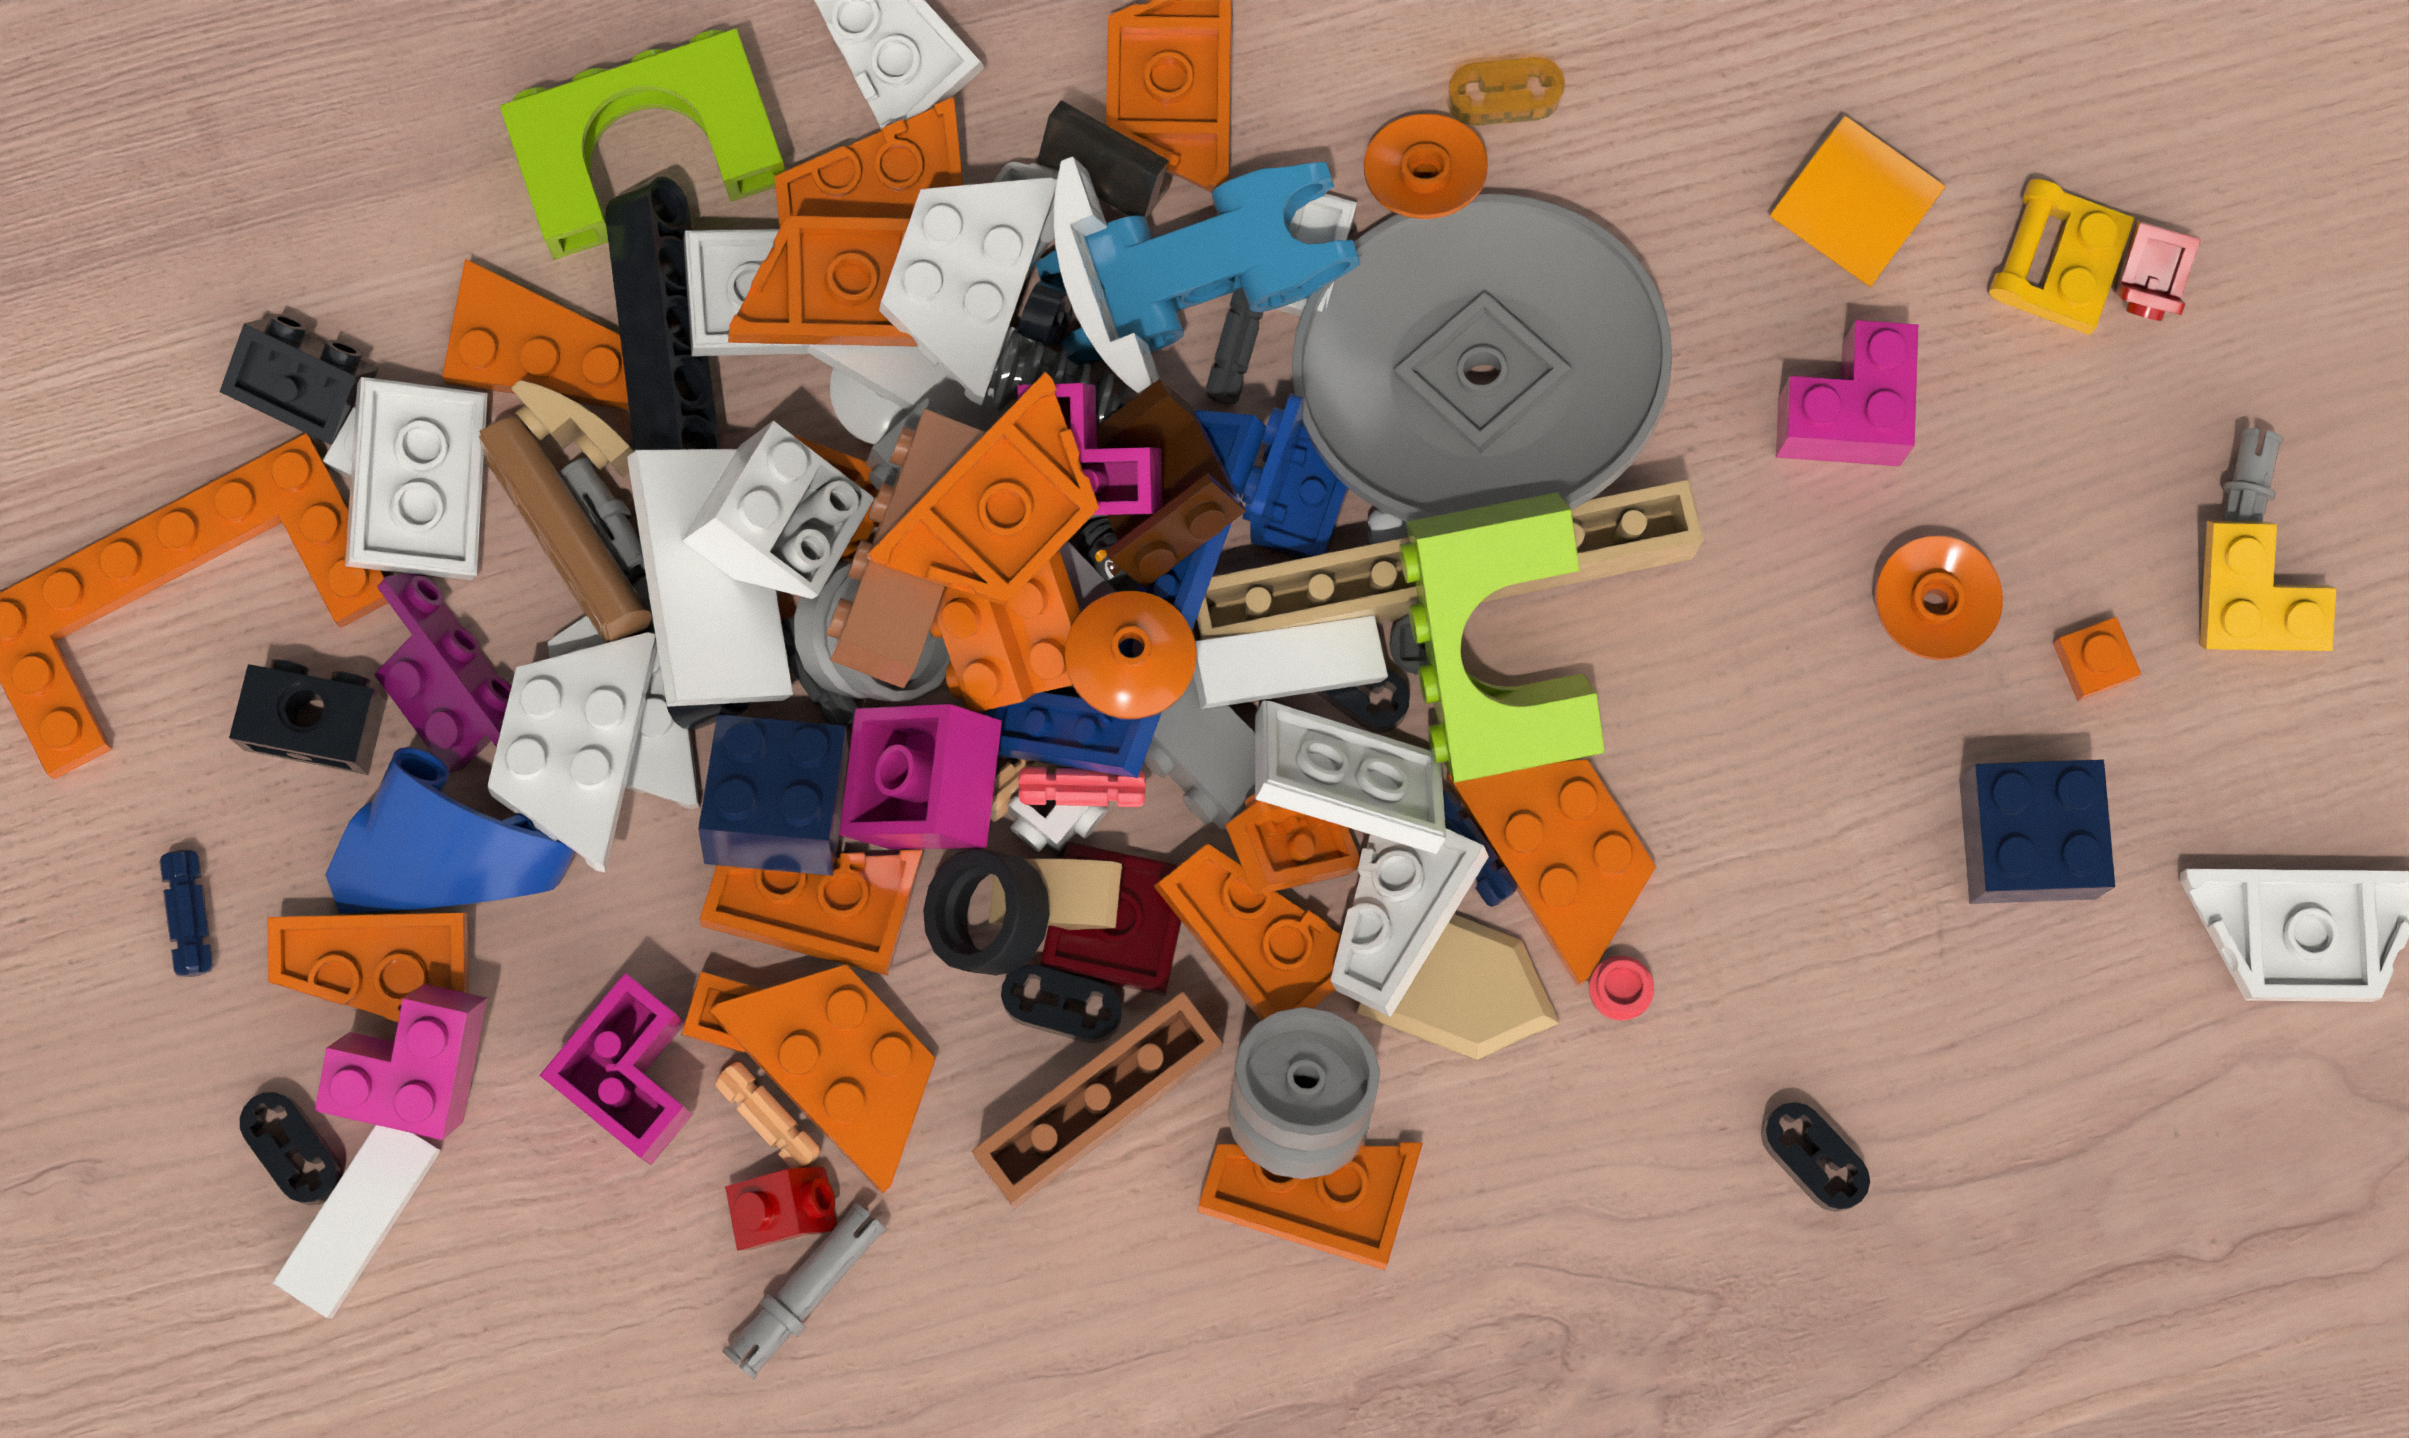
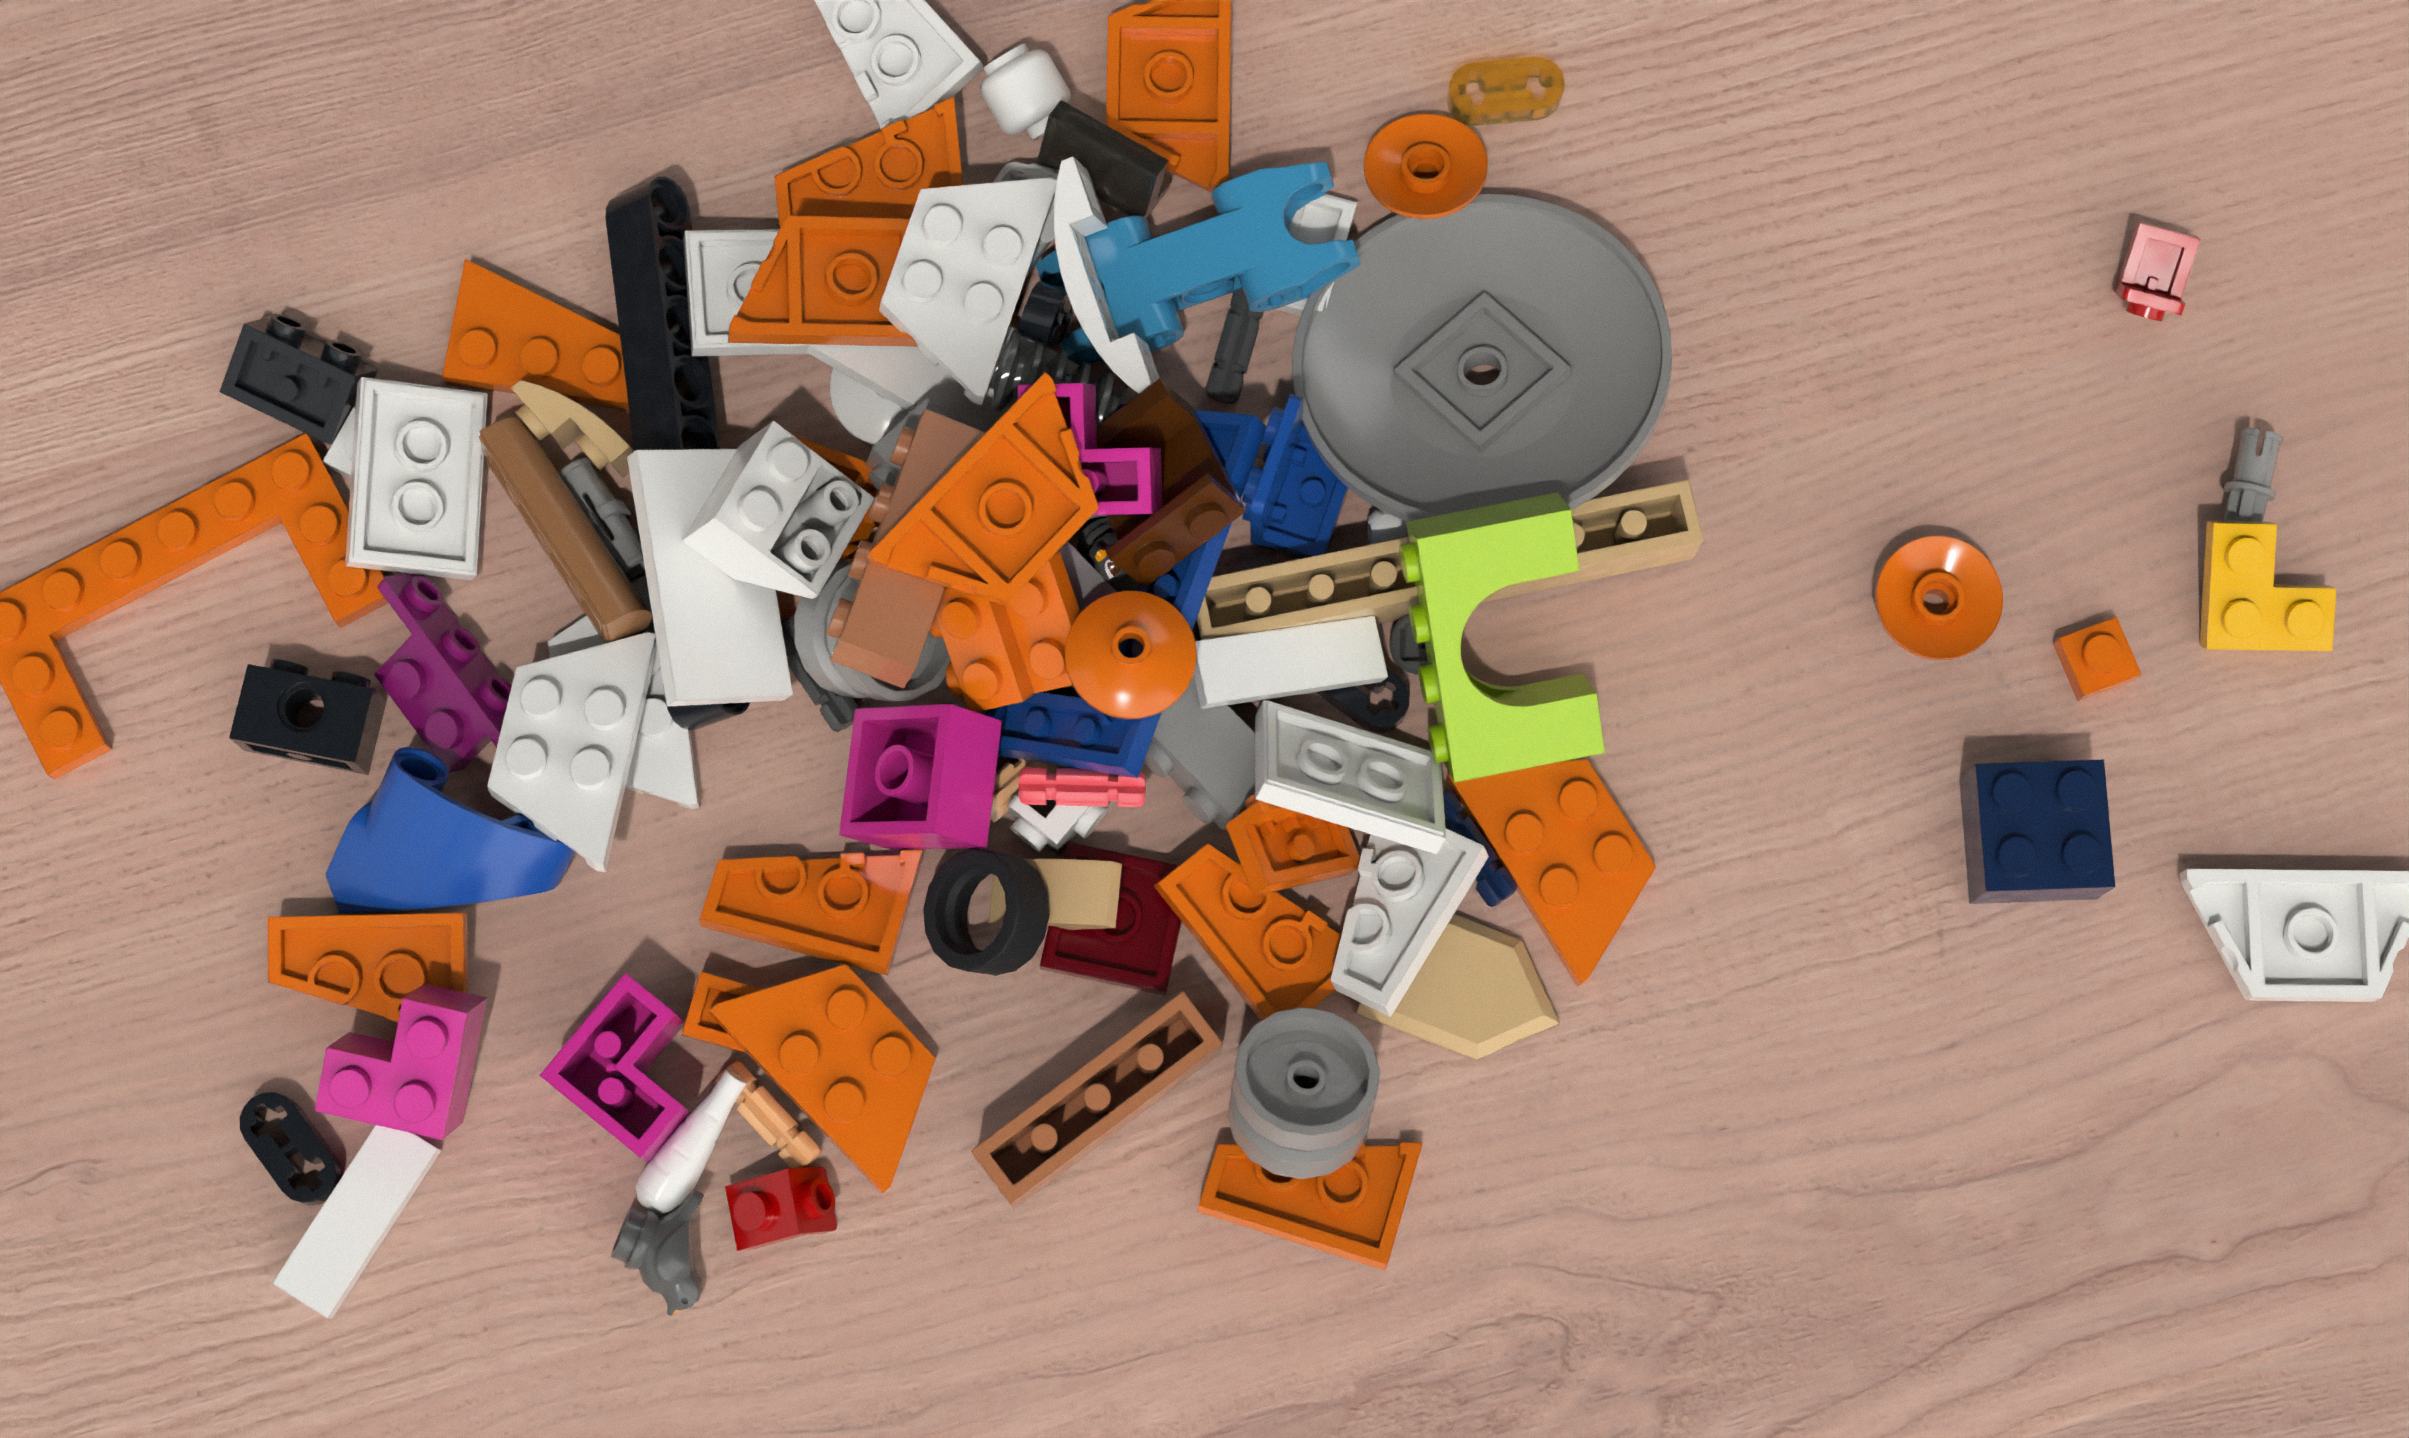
(186, 913): dark blue axle -> none
(561, 126): lime arch -> none
(663, 1252): none -> dark grey animal
(682, 1158): none -> white piece
(774, 795): dark blue brick -> none
(803, 1291): light grey pin -> none
(1023, 90): none -> white head
(1066, 988): black beam -> none
(1621, 988): coral plate -> none
(1827, 1146): black beam -> none
(1857, 201): light orange slope -> none
(1863, 414): dark pink brick -> none
(2081, 262): yellow plate -> none

